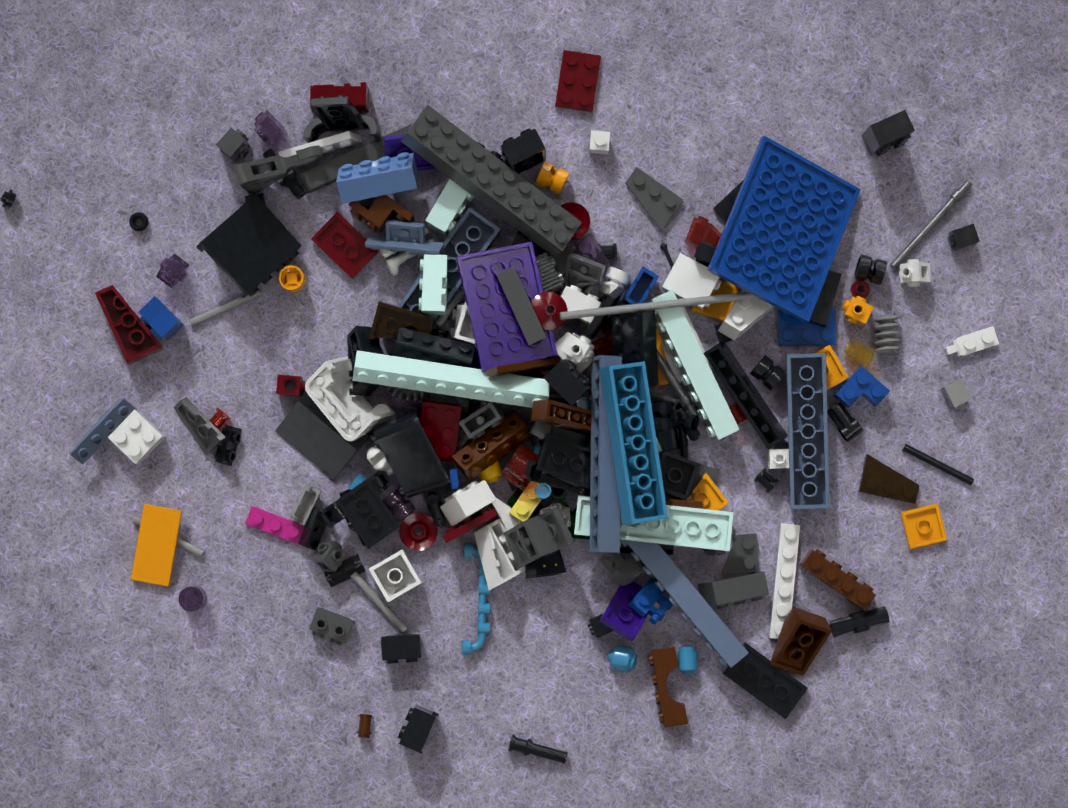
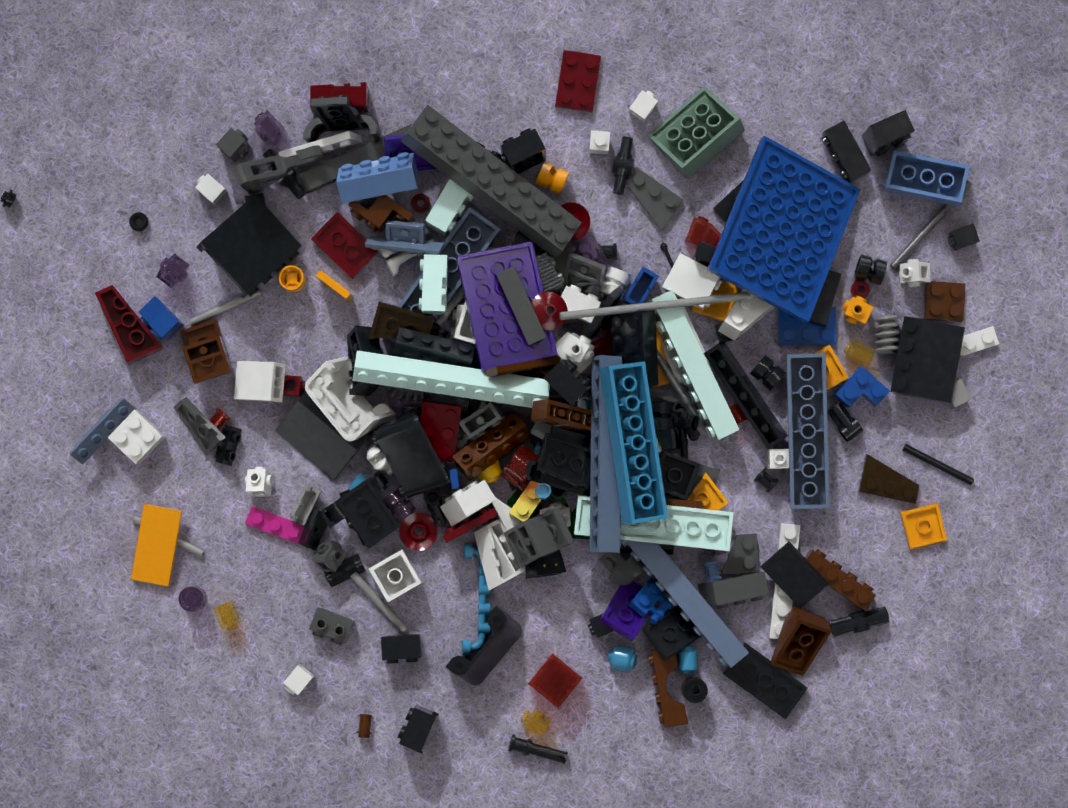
(205, 351): none -> reddish brown bracket
(210, 188): none -> white brick
(227, 616): none -> clear yellow brick
(259, 381): none -> white brick
(259, 482): none -> white brick
(298, 680): none -> white brick
(336, 287): none -> light orange tile
(416, 198): none -> dark red plate
(505, 635): none -> black windscreen
(536, 722): none -> clear yellow brick
(555, 680): none -> clear red brick
(622, 165): none -> black pin
(643, 105): none -> white brick
(671, 634): none -> black tile
(694, 689): none -> black wheel
(696, 132): none -> sand green slope
(711, 571): none -> medium blue bush
(794, 574): none -> black tile
(845, 152): none -> black brick
(927, 178): none -> medium blue brick
(927, 359): none -> black slope
(944, 301): none -> reddish brown plate

